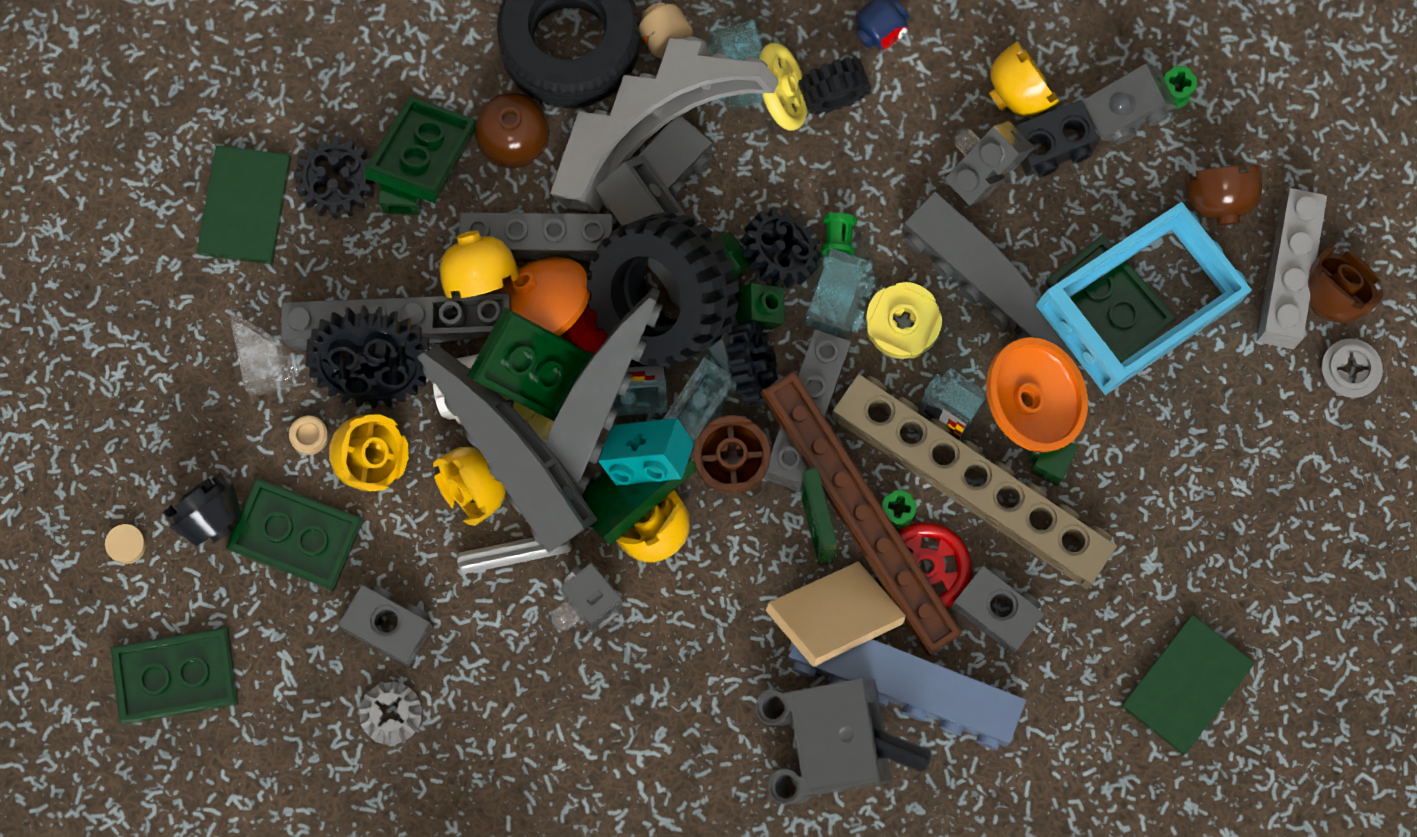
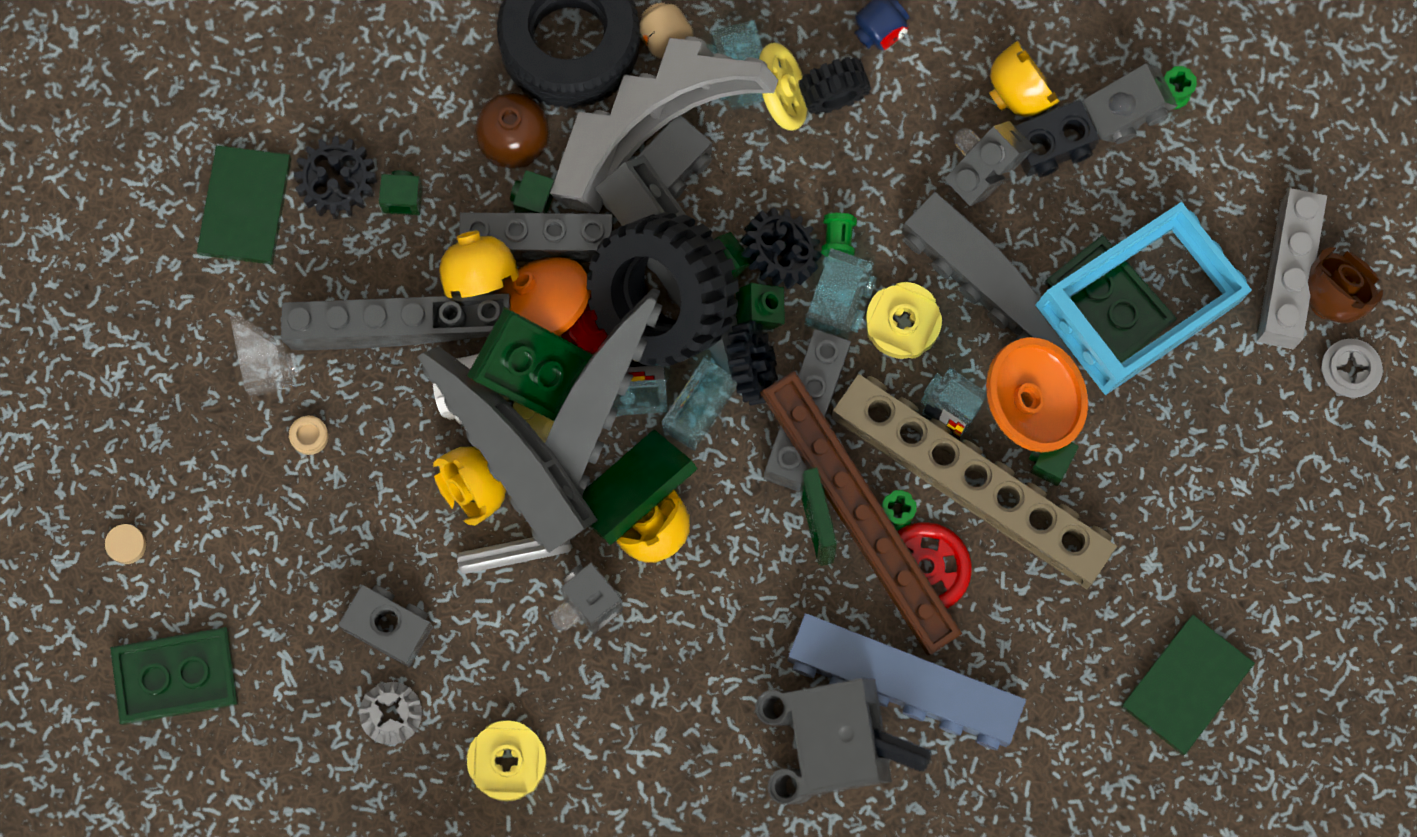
(205, 511): black cone -> none
(295, 534): dark green tile -> none
(368, 452): yellow cylinder -> none
(370, 345): black gear -> none
(421, 149): dark green tile -> none
(490, 776): none -> light yellow plate
(532, 193): none -> dark green plate
(646, 451): teal brick -> none
(732, 454): reddish brown cylinder -> none
(835, 613): tan tile -> none
(1007, 630): dark grey brick -> none
(1225, 192): reddish brown cylinder -> none

